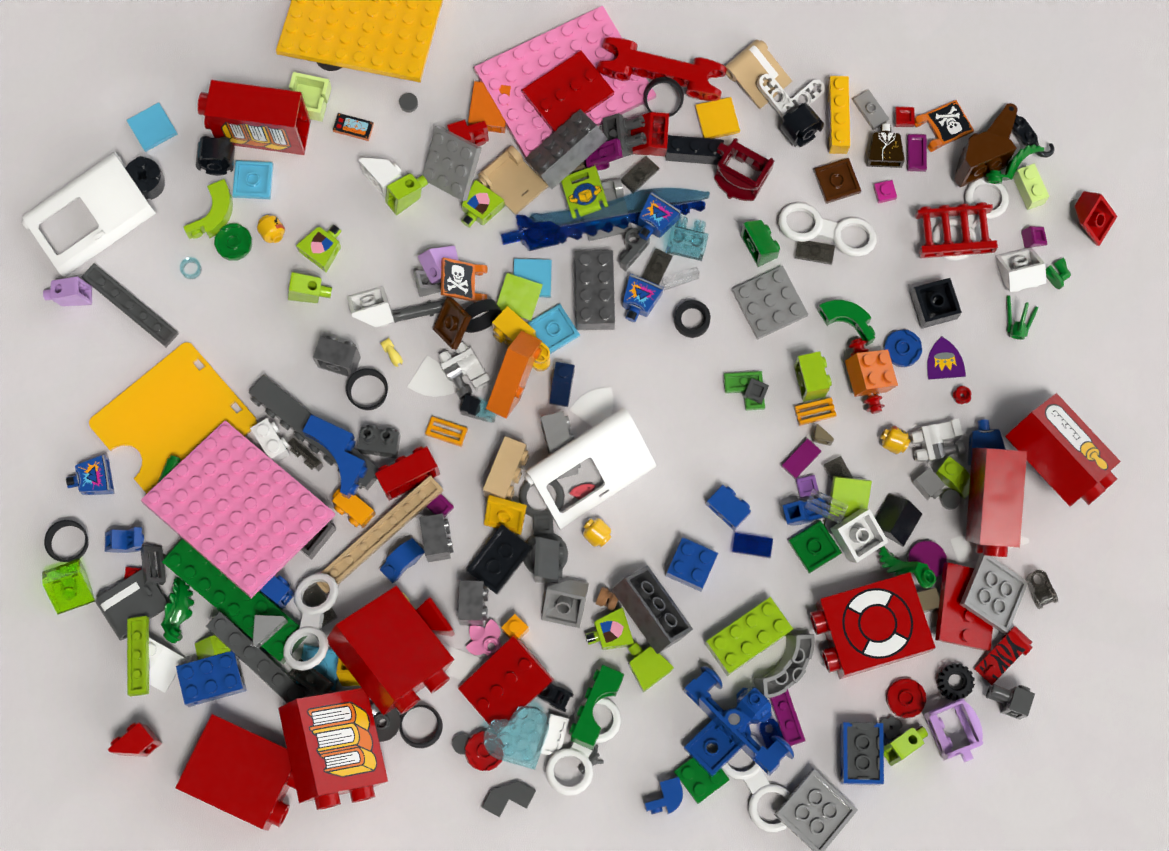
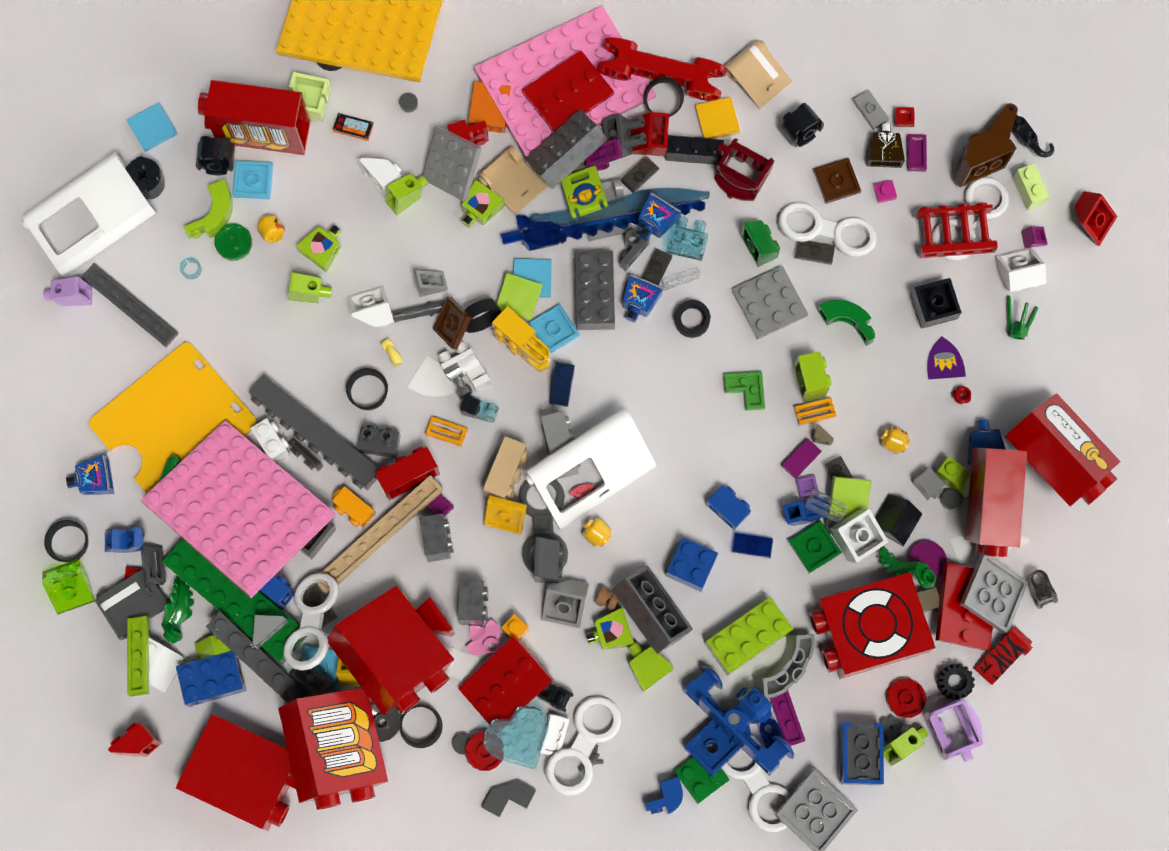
(336, 356): flat silver brick -> none
(338, 443): blue arch -> none
(402, 559): blue brick -> none
(431, 261): lavender torso -> none
(459, 279): flag -> none
(499, 559): black plate -> none
(514, 374): orange brick -> none
(594, 406): white sticker -> none
(606, 685): green arch -> none
(756, 391): dark grey tile -> none
(786, 101): white beam -> none
(839, 114): yellow arch -> none
(870, 374): orange brick -> none
(903, 348): blue tile -> none
(933, 439): white hips -> none
(947, 123): flag -> none
(996, 177): green plant -> none
(1015, 701): dark grey brick -> none
(1056, 279): green piece -> none

